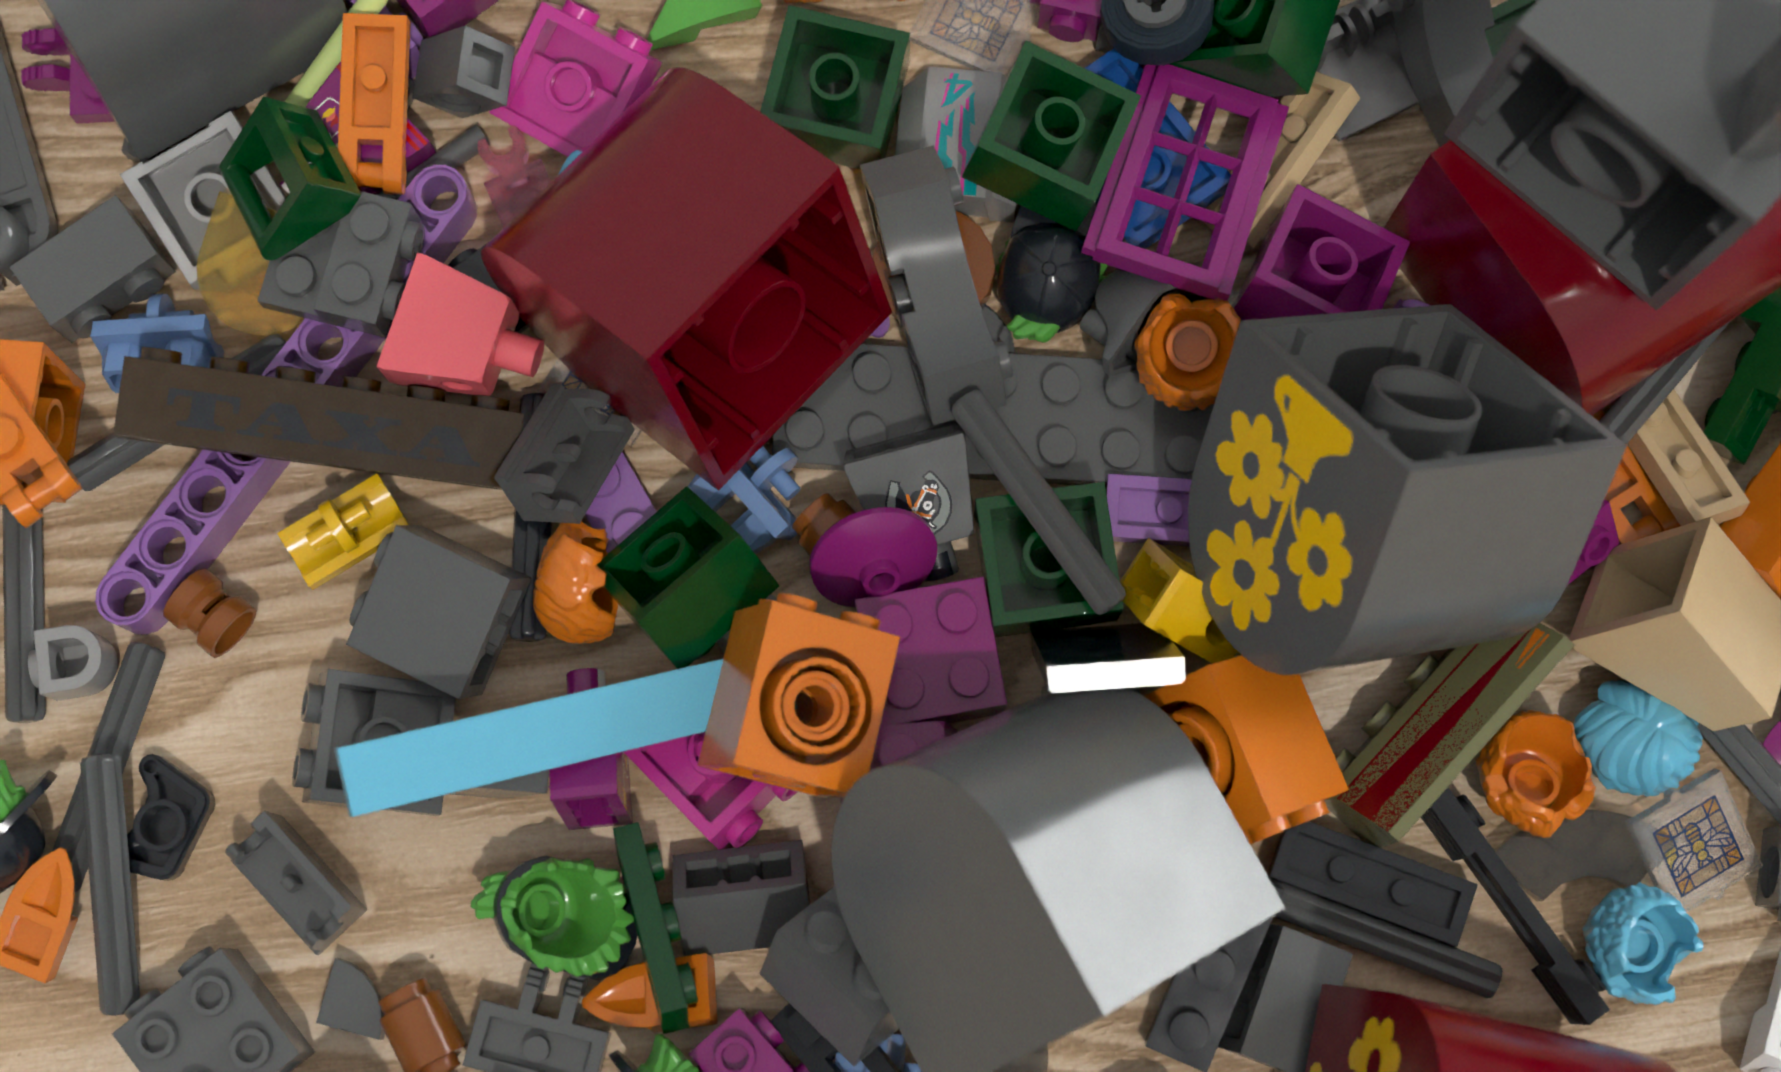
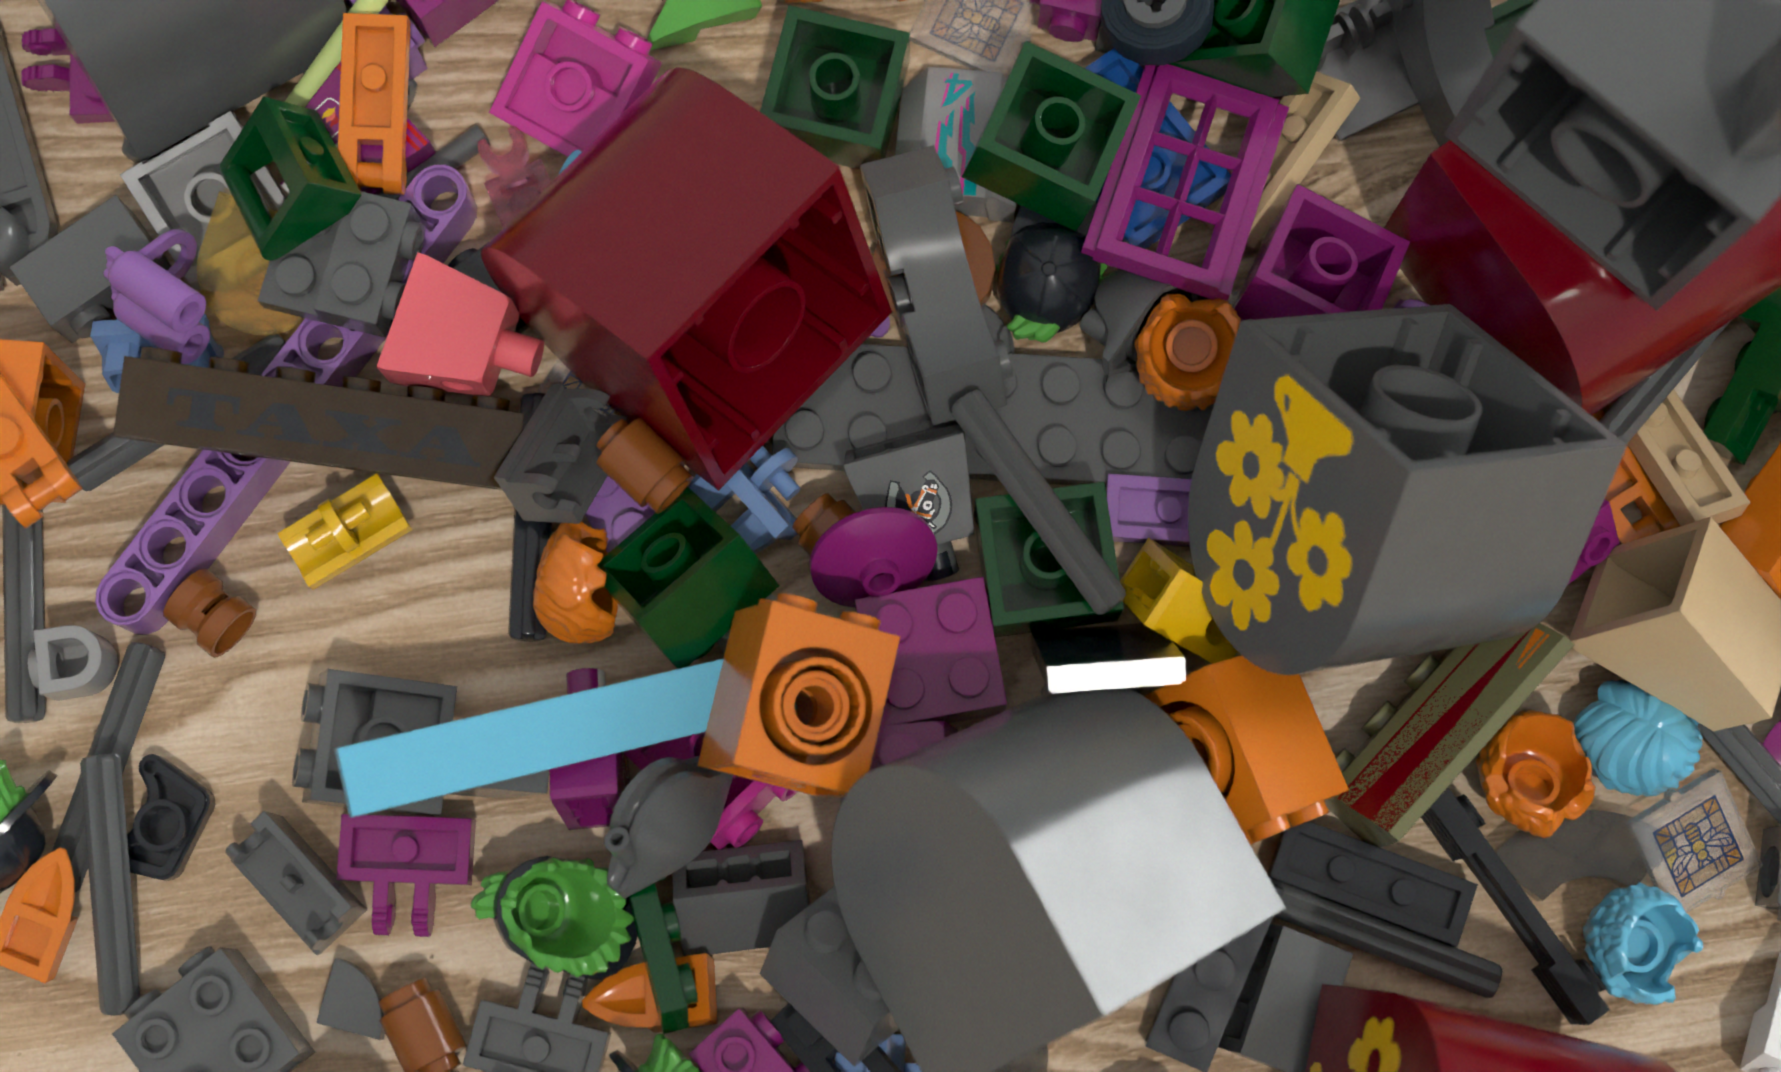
(156, 299): none -> medium lavender piece
(405, 851): none -> magenta hinge
(437, 610): dark grey brick -> none
(463, 72): dark grey brick -> none
(643, 464): none -> dark orange brick
(663, 821): none -> dark grey hat

